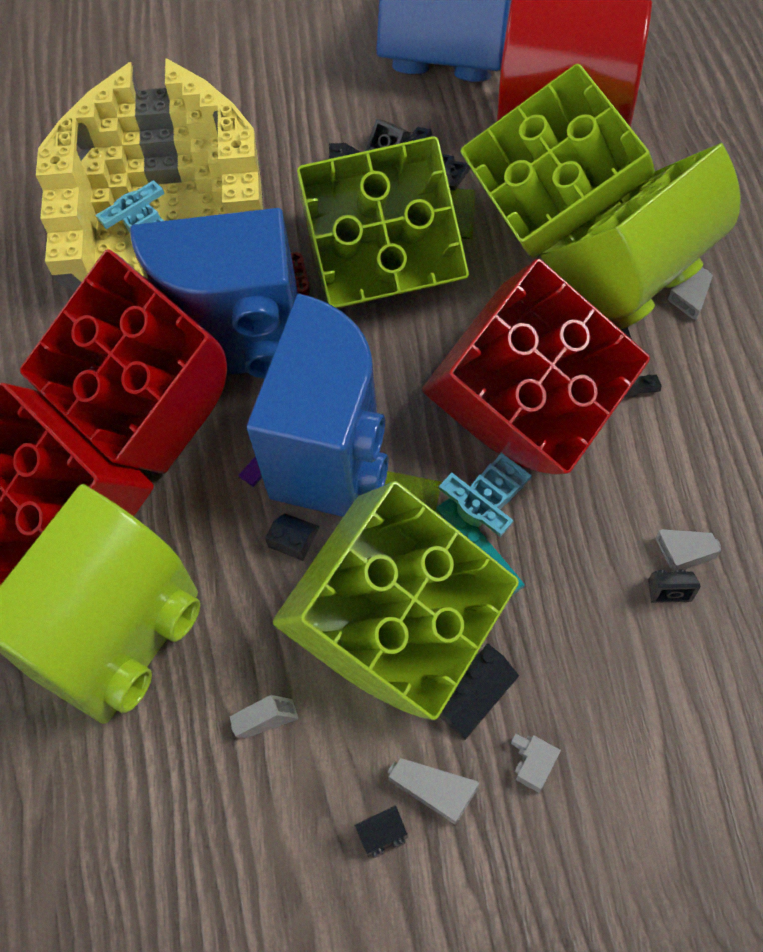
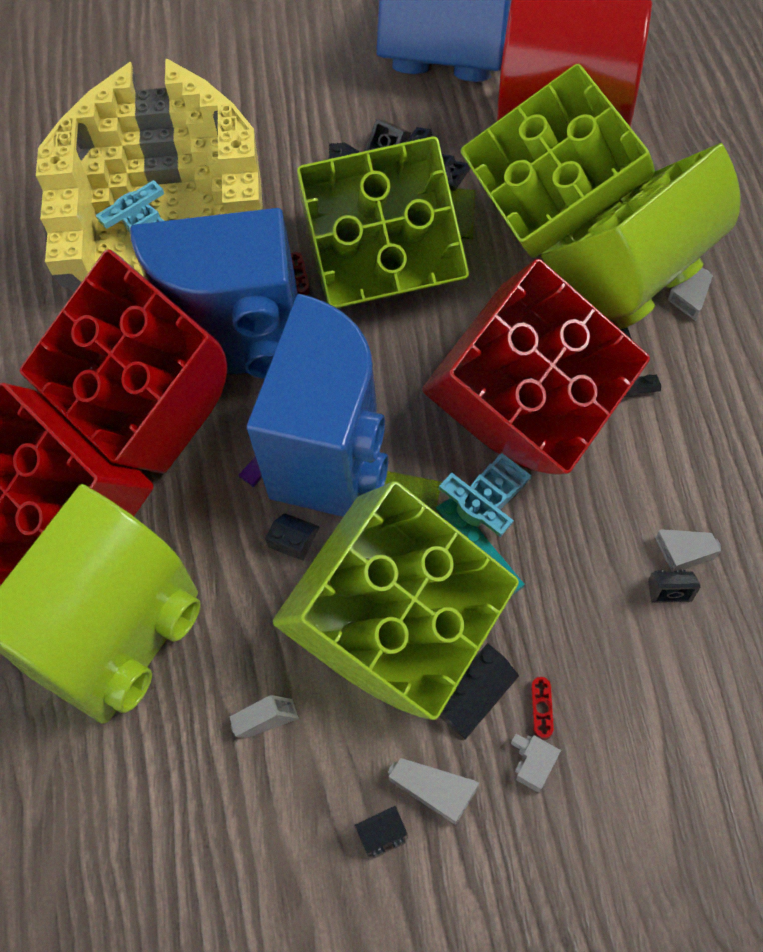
(535, 692): none -> red beam

